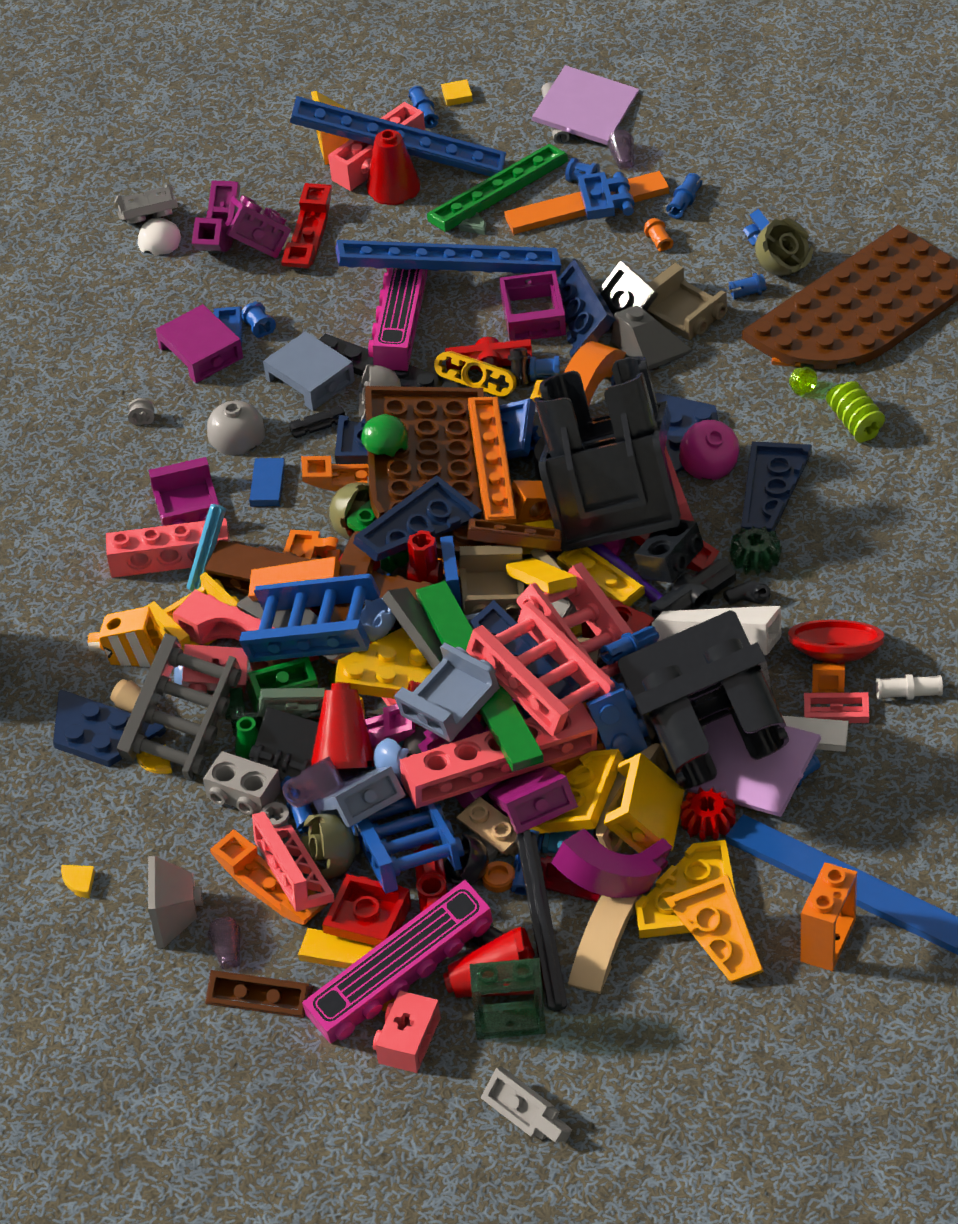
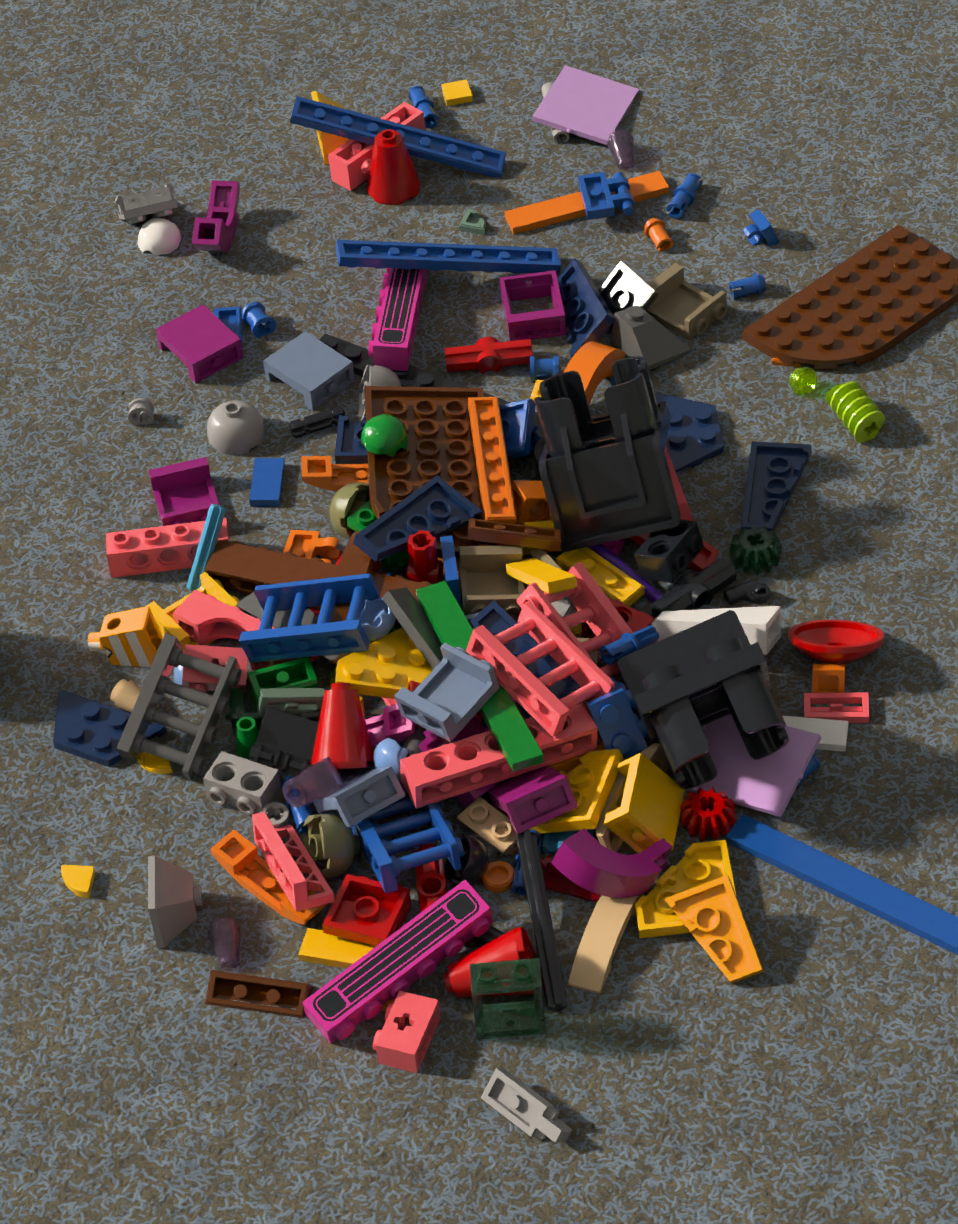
(258, 227): magenta bracket -> none
(293, 572): orange tile -> none
(309, 227): red slope -> none
(457, 359): yellow beam -> none
(497, 187): green tile -> none
(519, 364): black pin -> none
(574, 167): blue bush -> none
(709, 450): dark pink cylinder -> none
(783, 247): olive cylinder -> none
(827, 915): orange window -> none
(909, 686): white pin -> none

